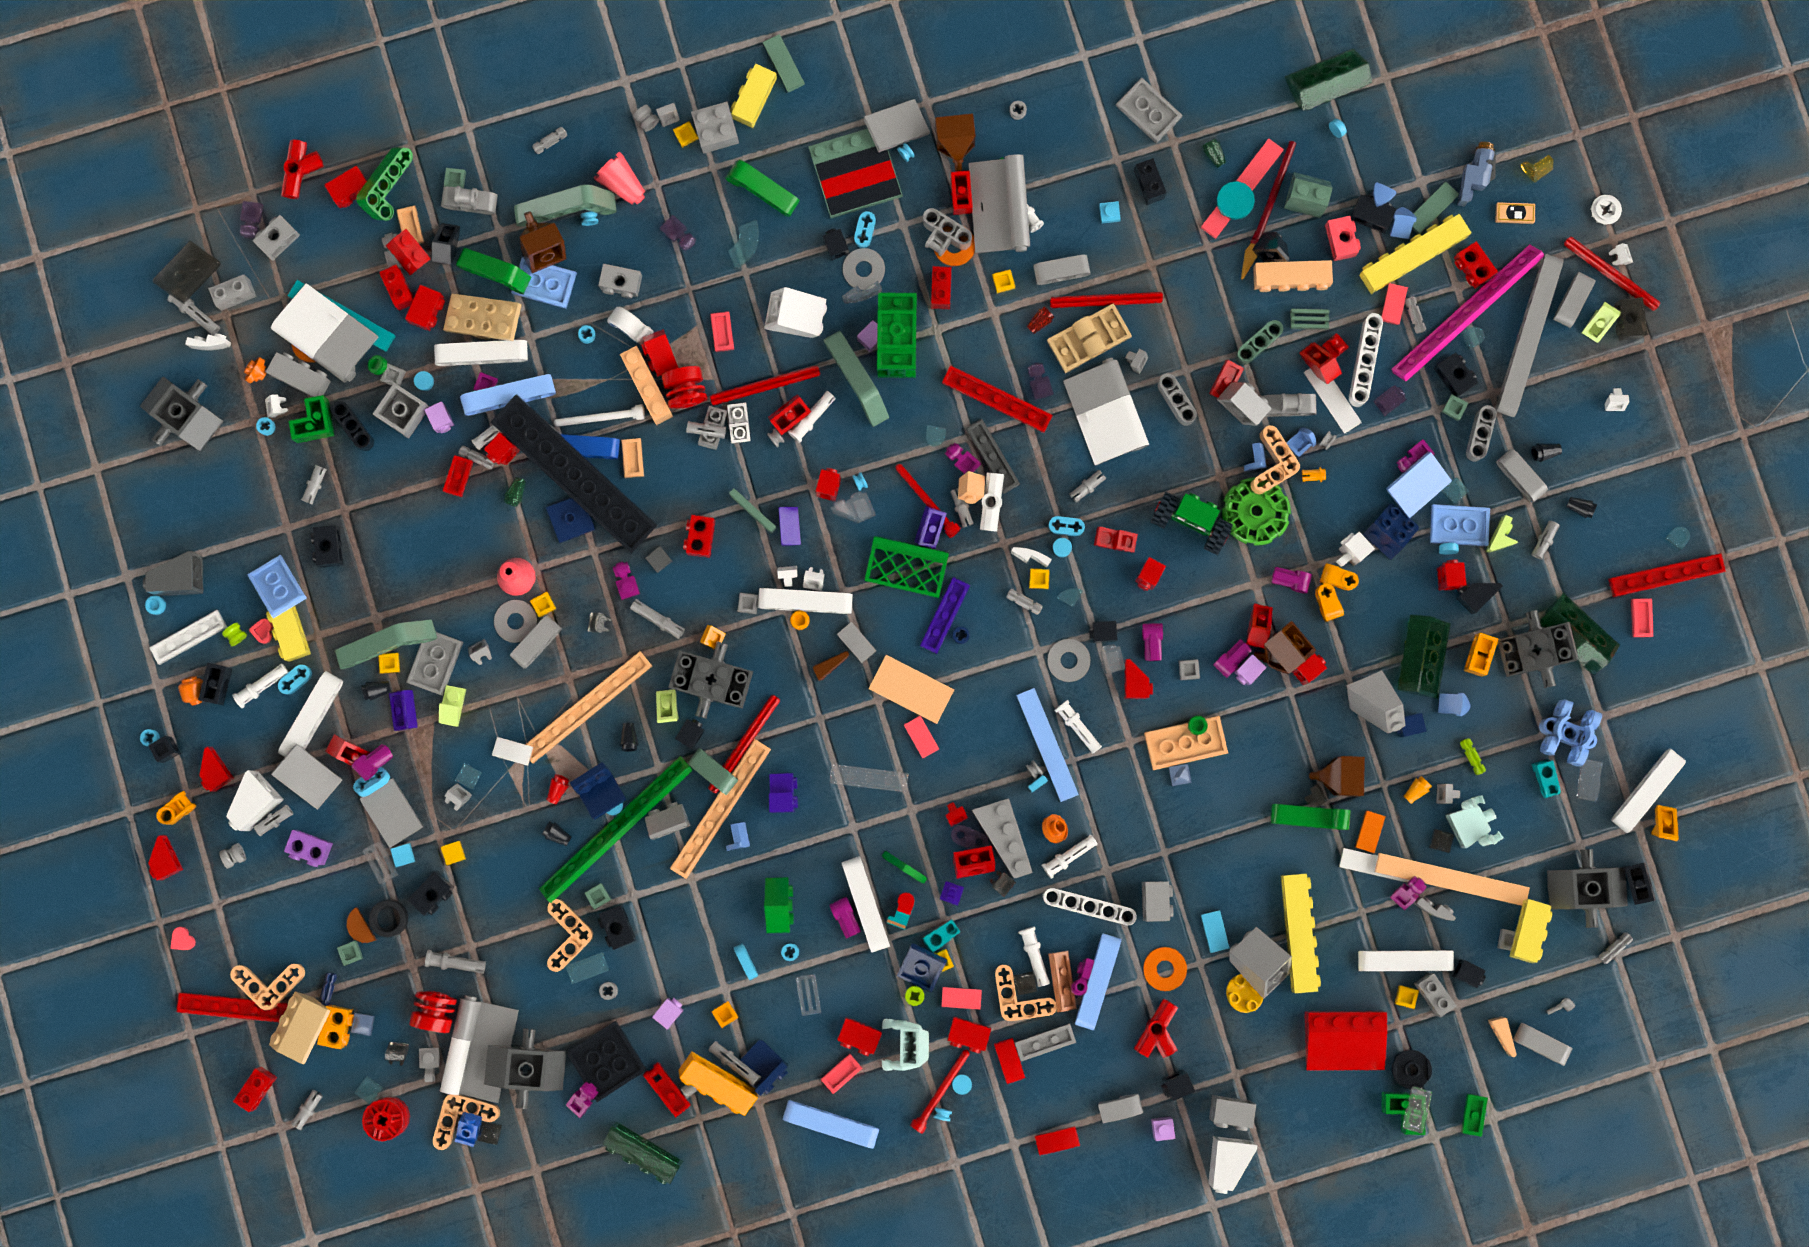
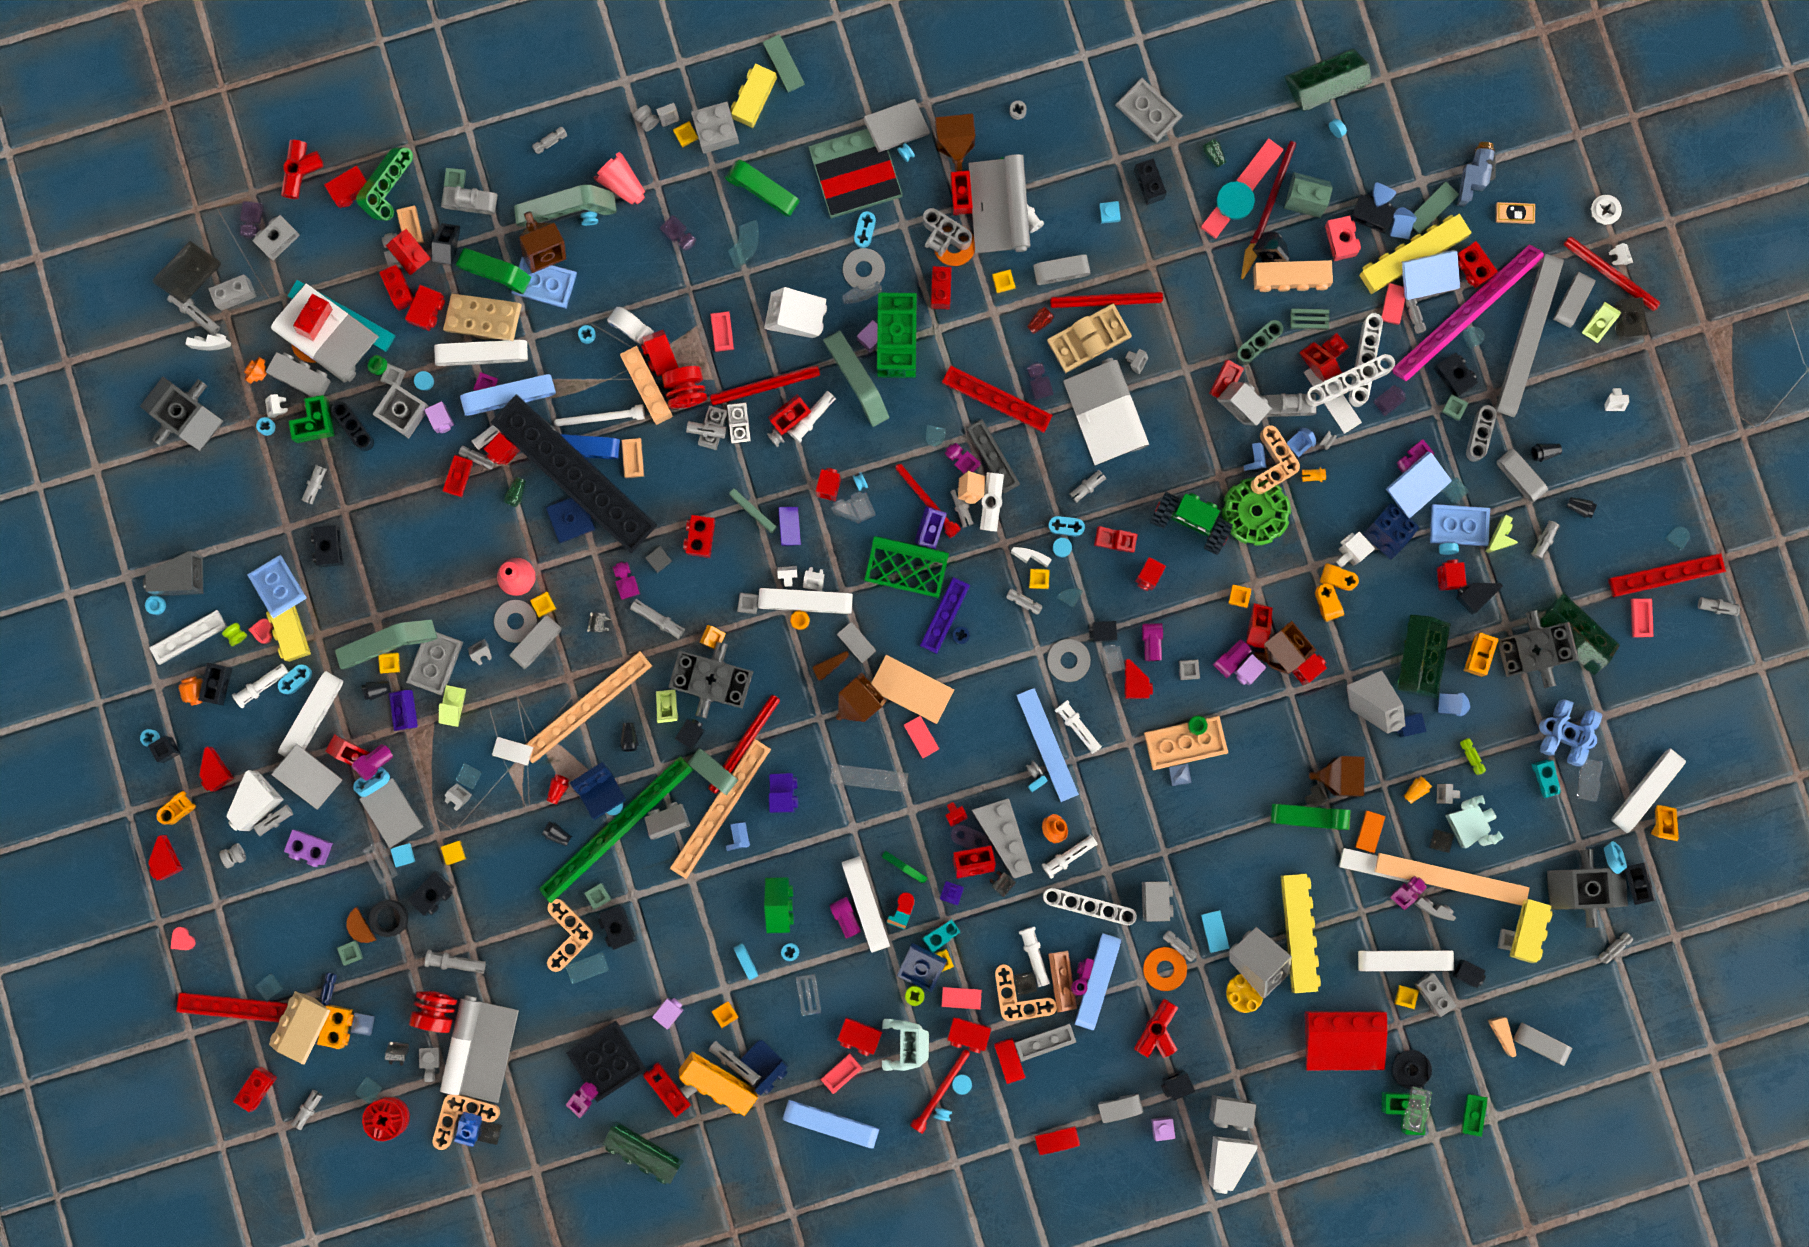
(264, 991): light nougat beam -> none
(312, 317): none -> red brick
(504, 1067): dark grey slope -> none
(608, 984): light grey bush -> none
(611, 274): light grey brick -> none
(835, 244): black brick -> none
(859, 700): none -> reddish brown piece
(1176, 390): light grey beam -> none
(1180, 946): none -> light grey axle
(1239, 596): none -> light orange plate
(1296, 580): magenta piece -> none
(1358, 376): none -> white beam
(1430, 274): none -> light blue tile
(1538, 170): clear yellow tile -> none
(1566, 1003): light grey hand -> none
(1615, 857): none -> medium azure beam
(1719, 606): none -> light grey pin

